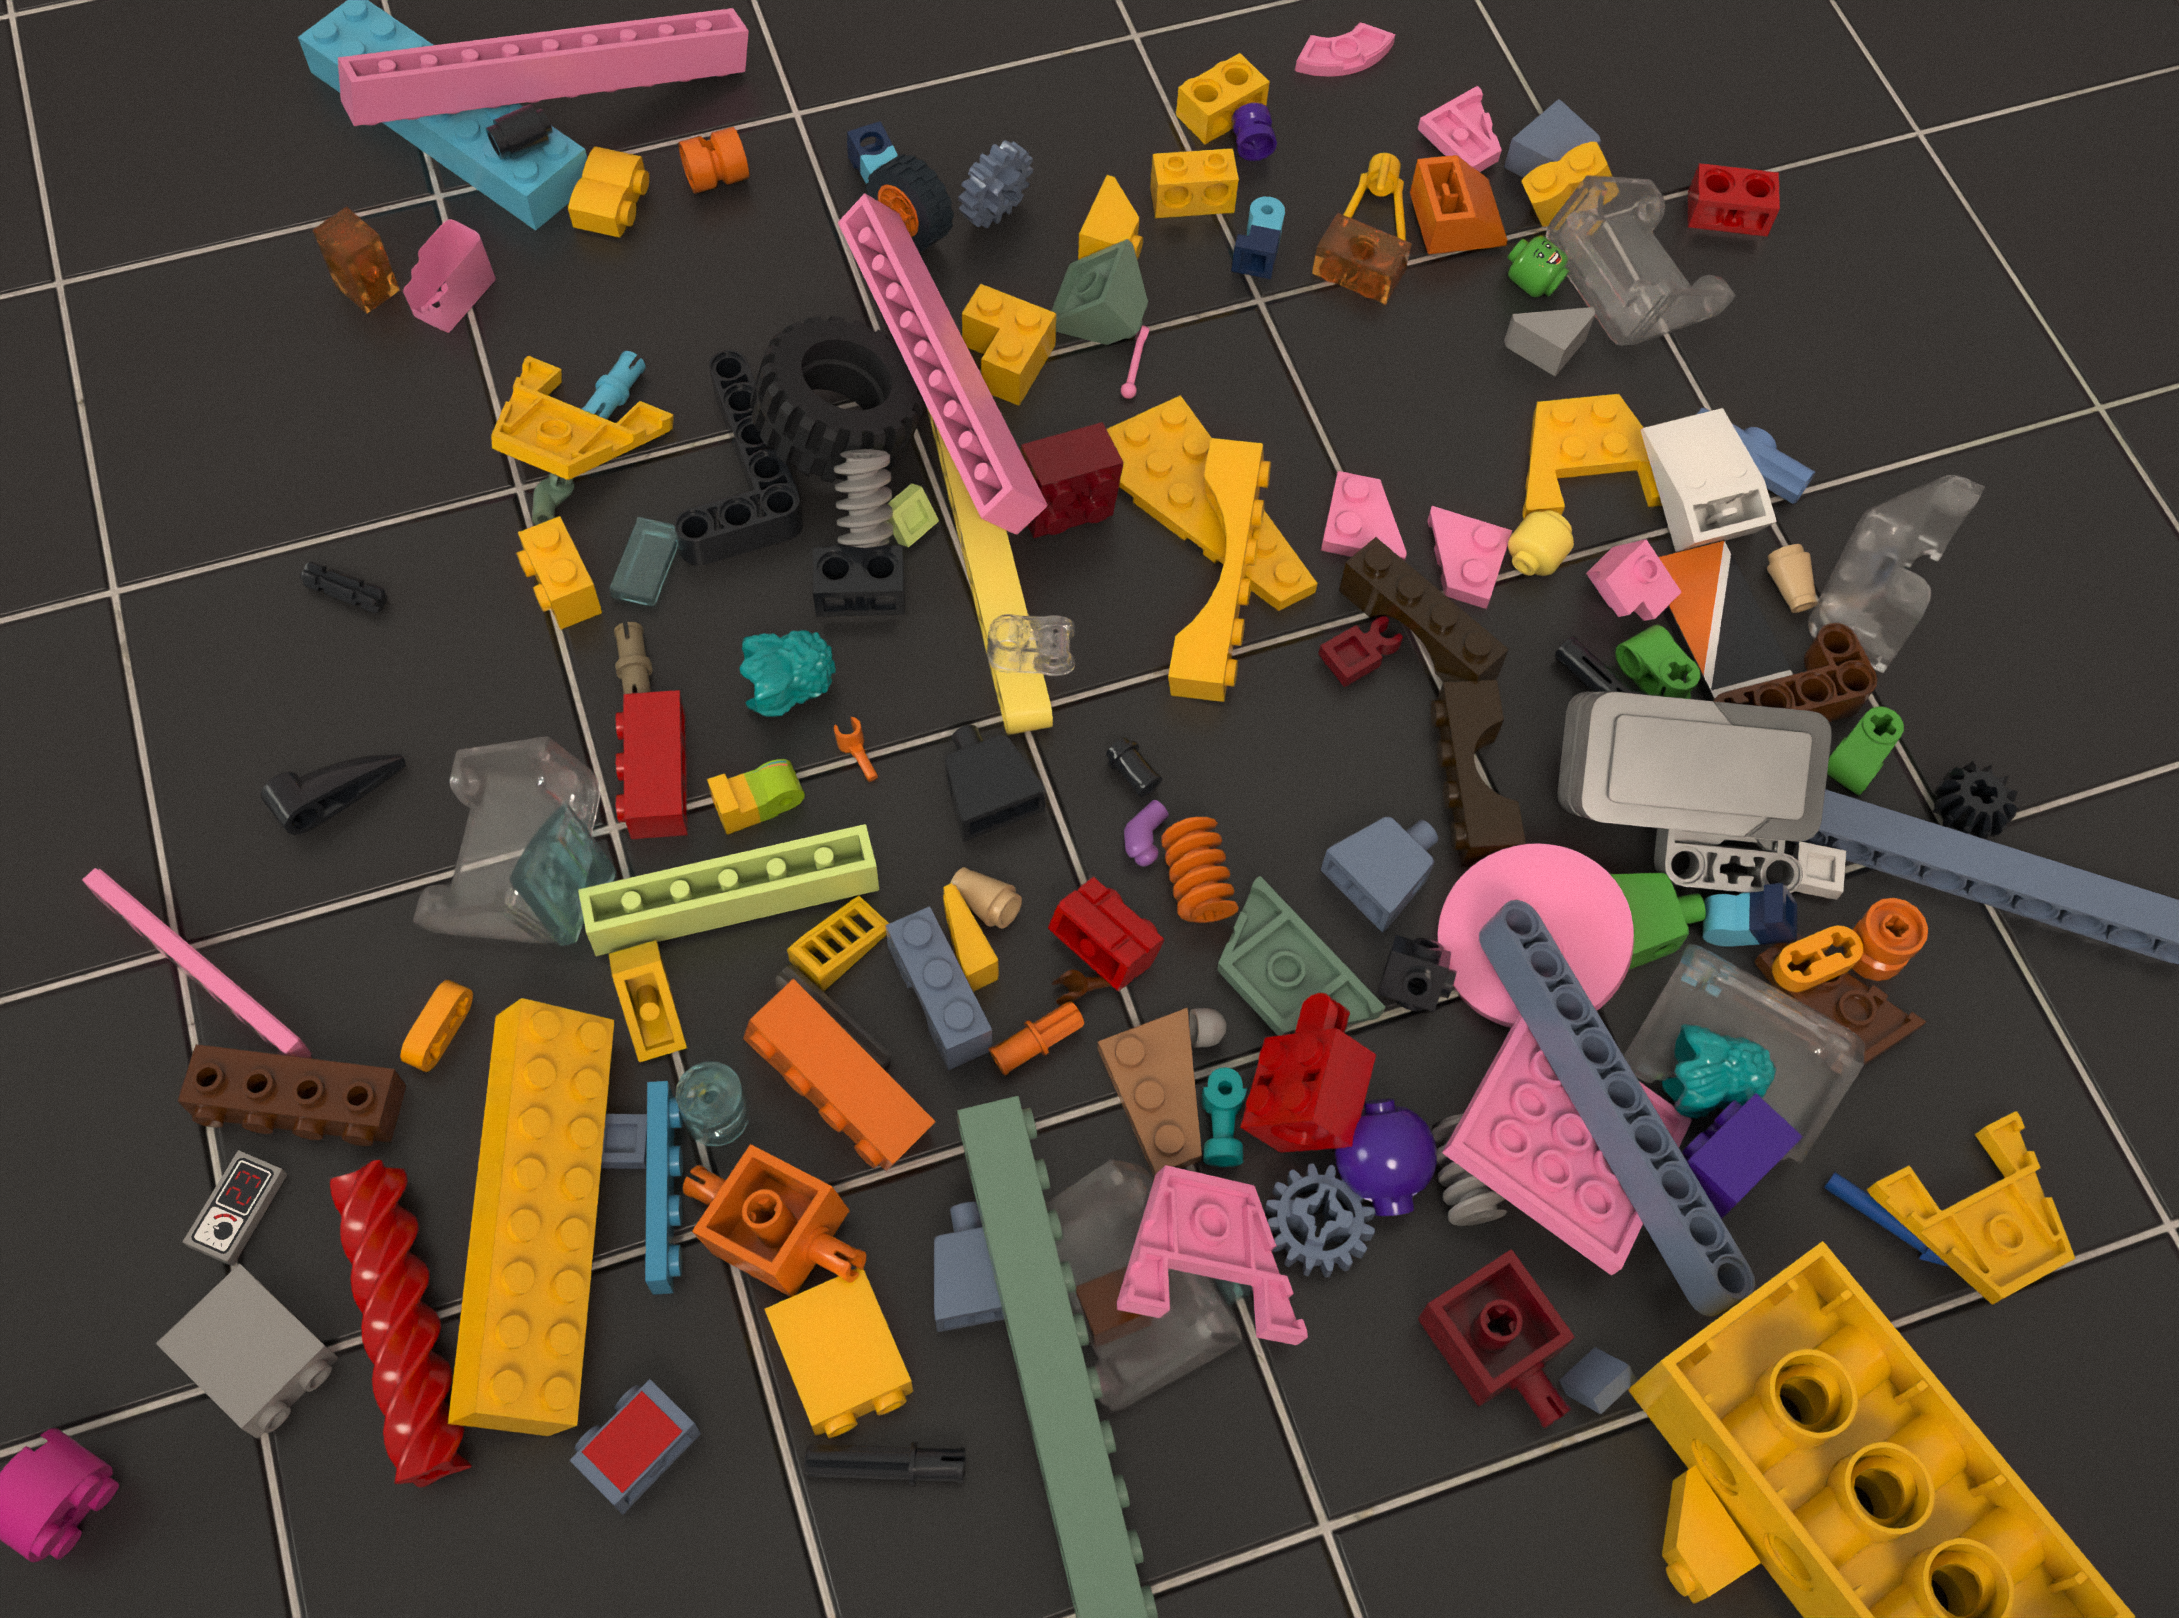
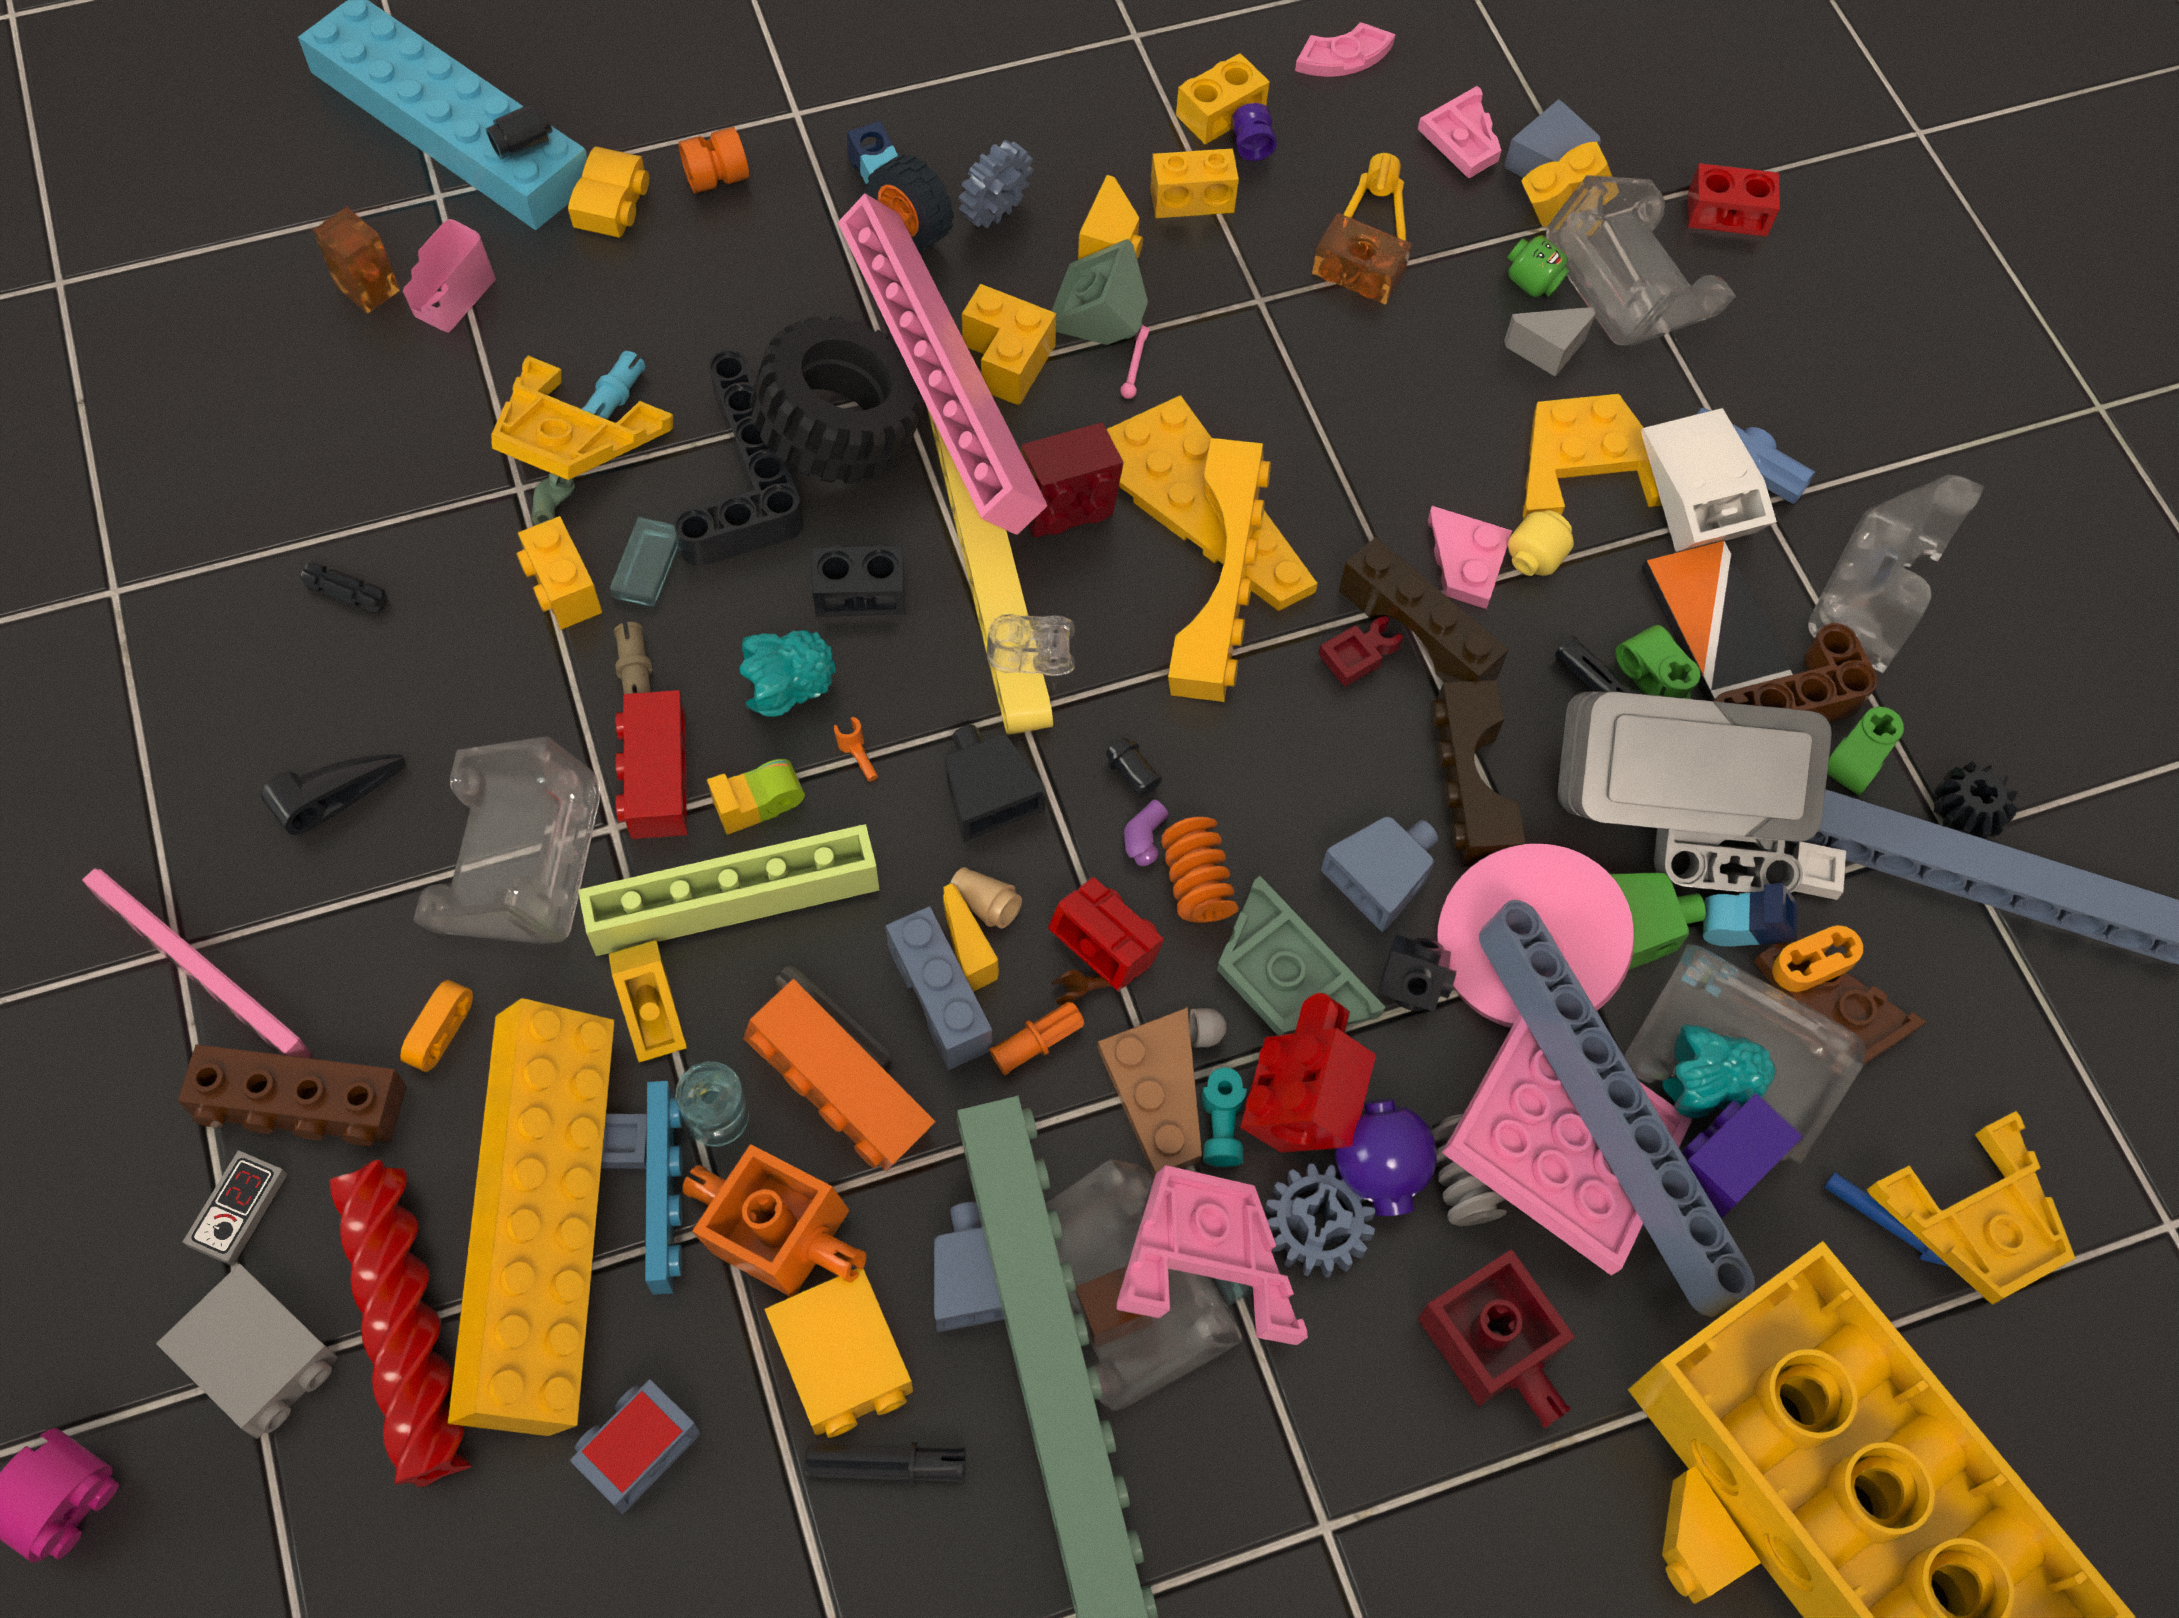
(540, 66): bright pink brick -> none
(554, 868): clear light blue slope -> none
(825, 974): yellow slope -> none
(865, 498): light grey piece -> none
(911, 515): yellowish green tile -> none
(1258, 250): dark blue leg -> none
(1358, 515): bright pink wing -> none
(1455, 206): orange slope -> none
(1598, 1380): sand blue tile -> none
(1634, 580): bright pink brick -> none
(1793, 576): tan cone -> none
(1890, 937): orange wheel -> none

